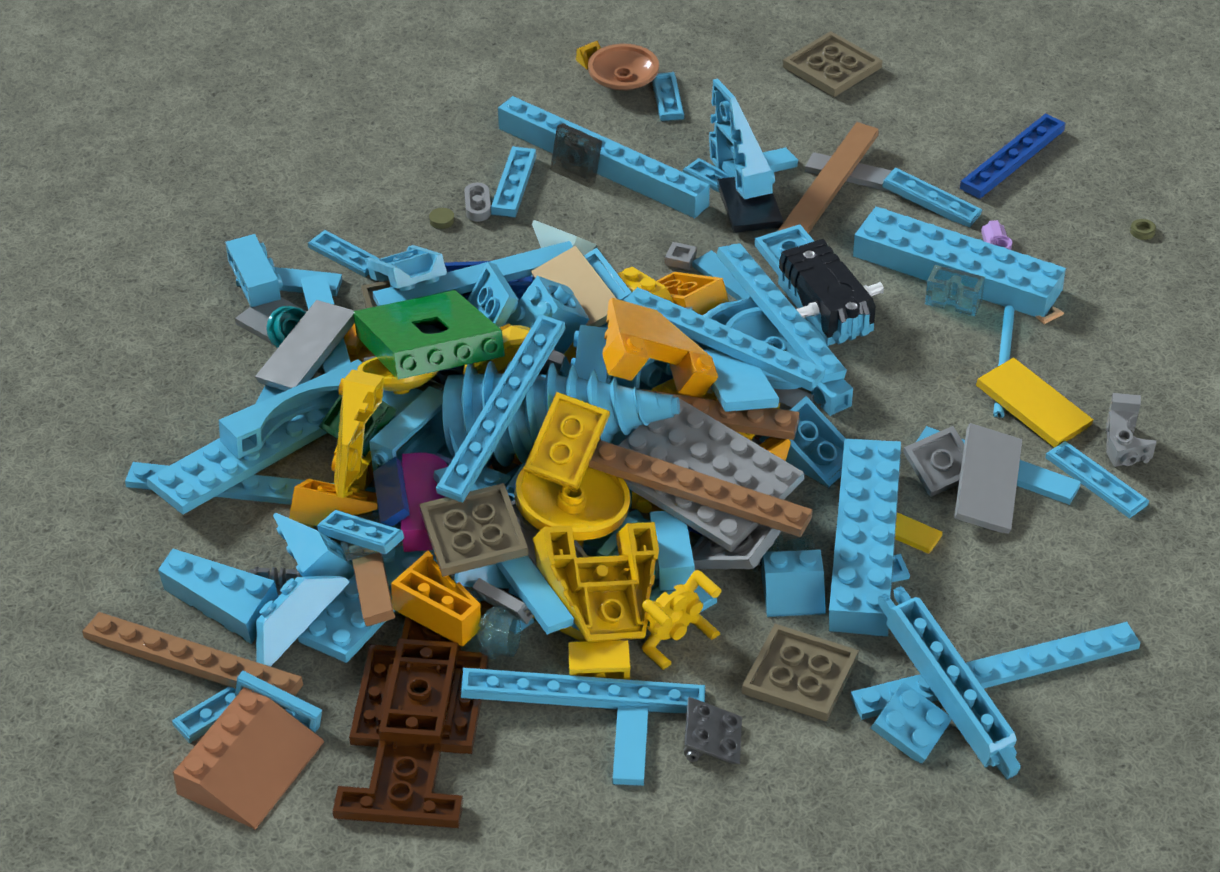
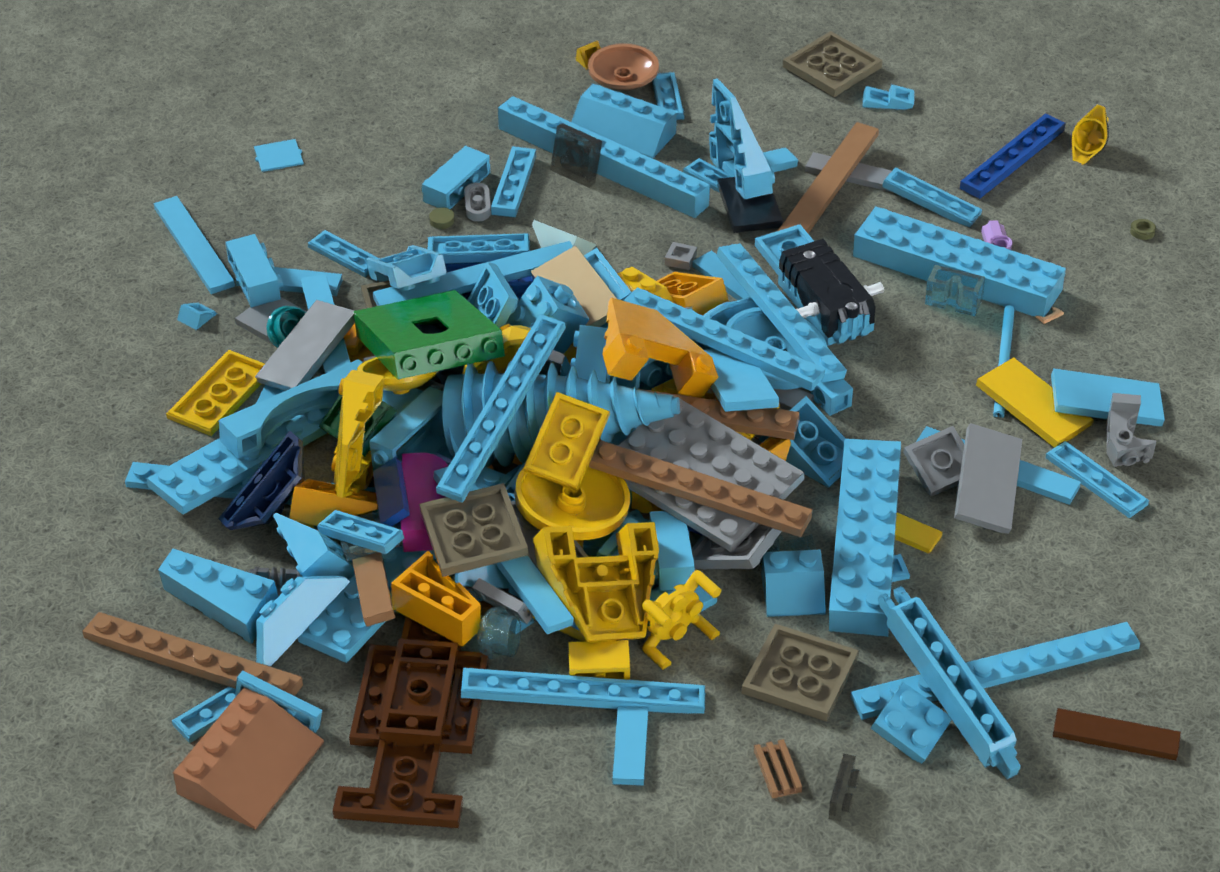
(194, 245): none -> medium azure tile
(195, 315): none -> medium azure slope
(217, 393): none -> yellow tile
(268, 487): none -> dark blue wedge
(278, 155): none -> medium azure piece
(449, 181): none -> medium azure brick
(478, 247): none -> medium azure tile
(625, 120): none -> medium azure slope
(712, 732): flat silver hinge -> none
(771, 749): none -> medium nougat tile
(841, 798): none -> clear smoke plate
(896, 98): none -> medium azure slope
(1090, 135): none -> yellow hat
(1092, 394): none -> medium azure tile
(1116, 734): none -> reddish brown tile

